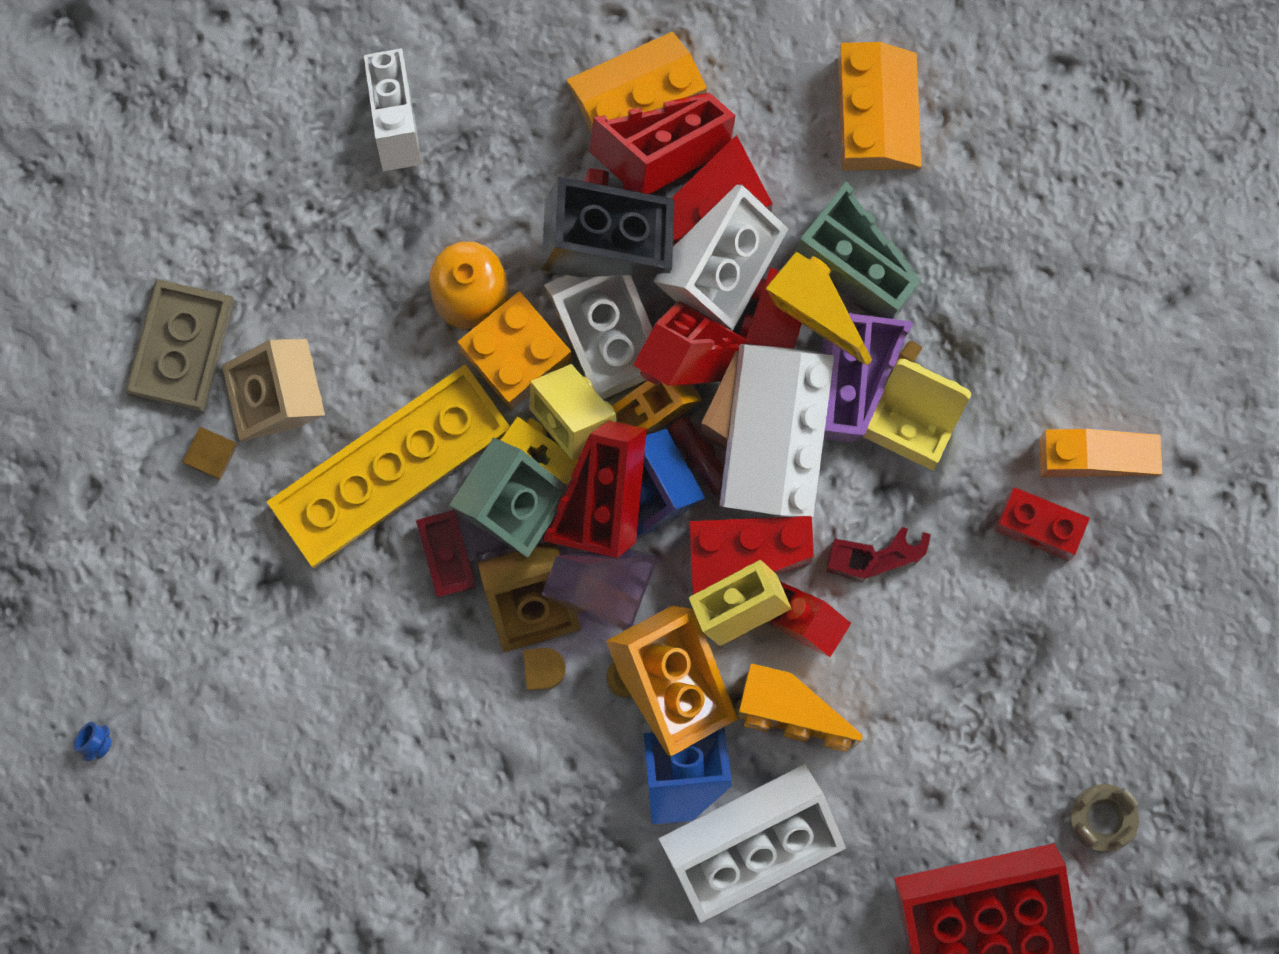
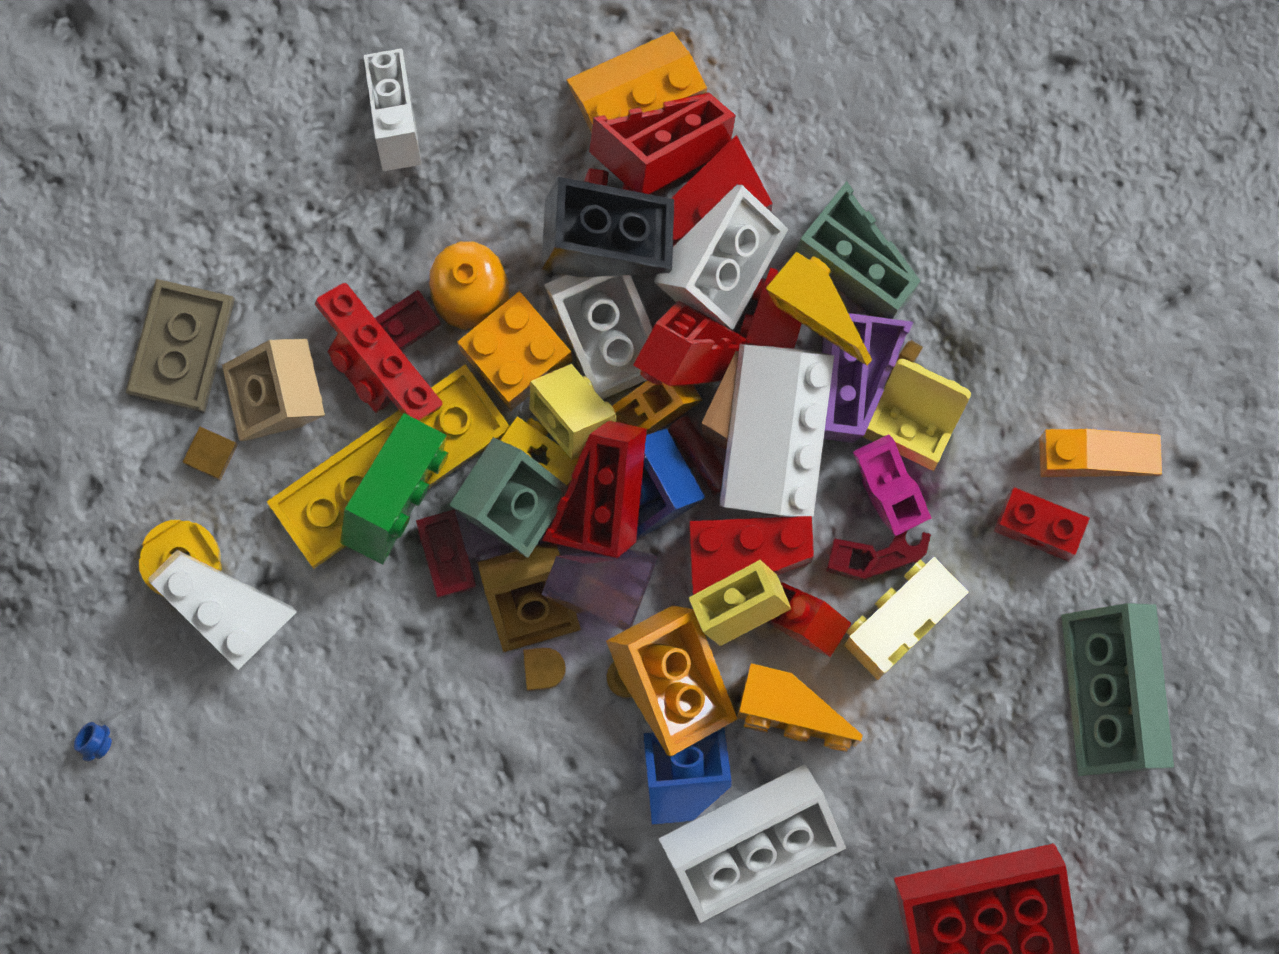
(174, 536): none -> yellow plate
(220, 607): none -> white wedge
(372, 358): none -> red bracket
(393, 488): none -> green wedge
(409, 320): none -> dark red plate
(878, 107): light orange slope -> none
(890, 486): none -> dark pink brick
(904, 616): none -> wedge
(1117, 689): none -> sand green slope
(1126, 809): dark tan piece -> none

